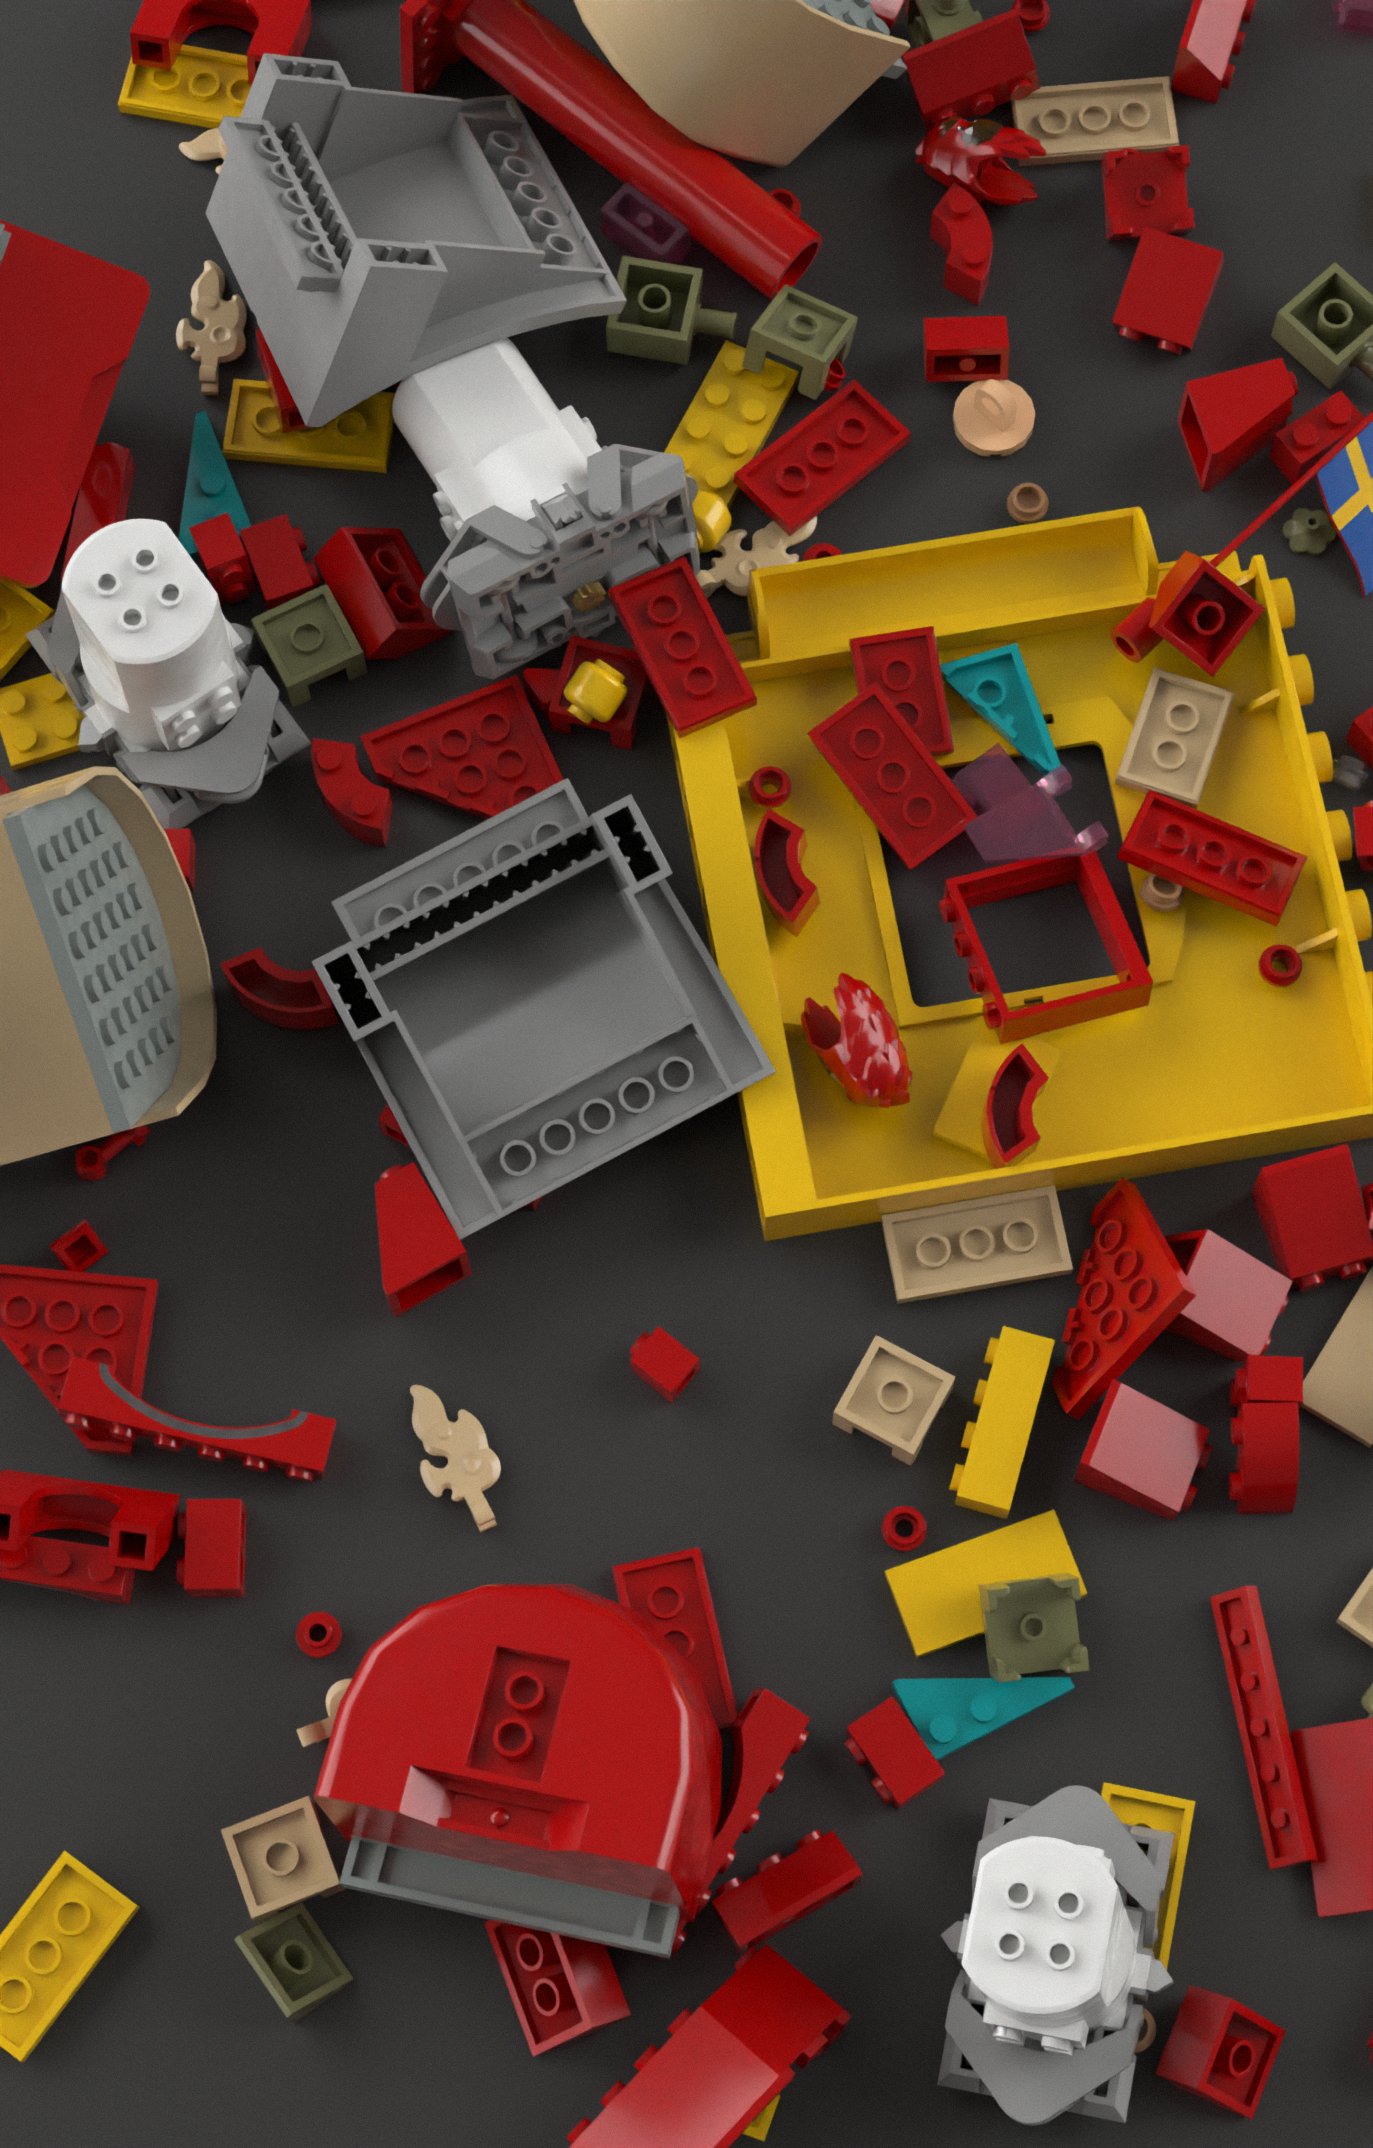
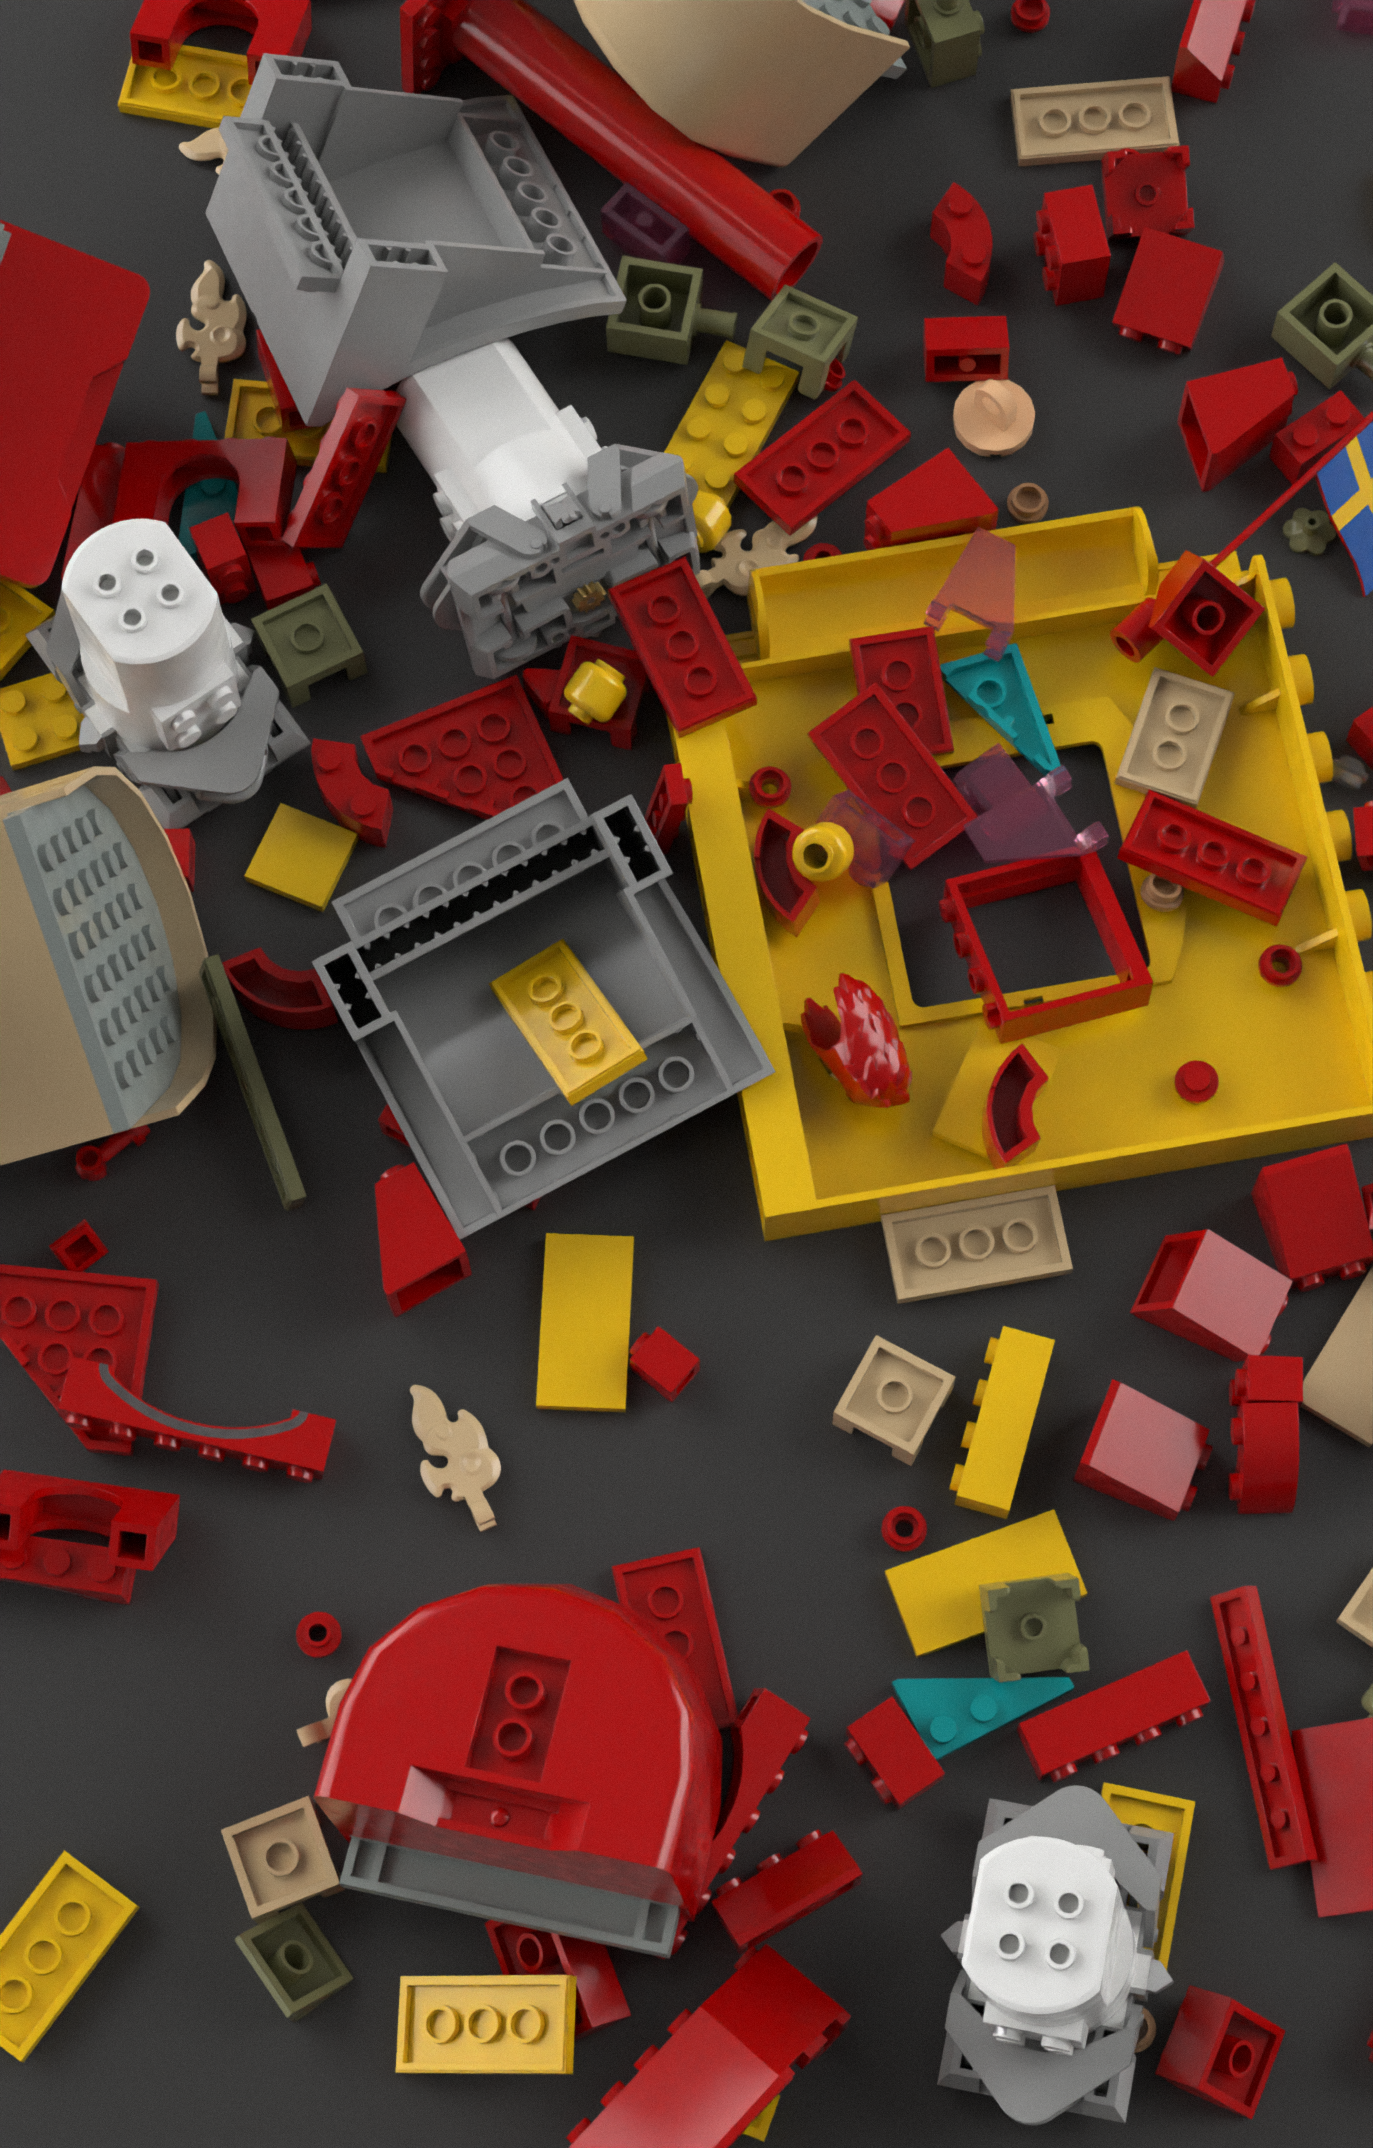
(161, 470): none -> red arch
(213, 1548): red brick -> none
(252, 1083): none -> olive tile
(301, 857): none -> yellow tile
(343, 468): none -> red plate
(379, 590): red slope -> none
(486, 2024): none -> yellow tile
(567, 1022): none -> yellow tile
(585, 1322): none -> yellow tile
(668, 805): none -> red plate
(812, 859): none -> yellow head
(876, 840): none -> clear pink brick
(928, 505): none -> red slope
(971, 70): red slope -> none
(973, 159): red head -> none
(981, 590): none -> flag
(1072, 245): none -> red brick
(1113, 1716): none -> red brick
(1125, 1298): red plate -> none
(1196, 1082): none -> red plate

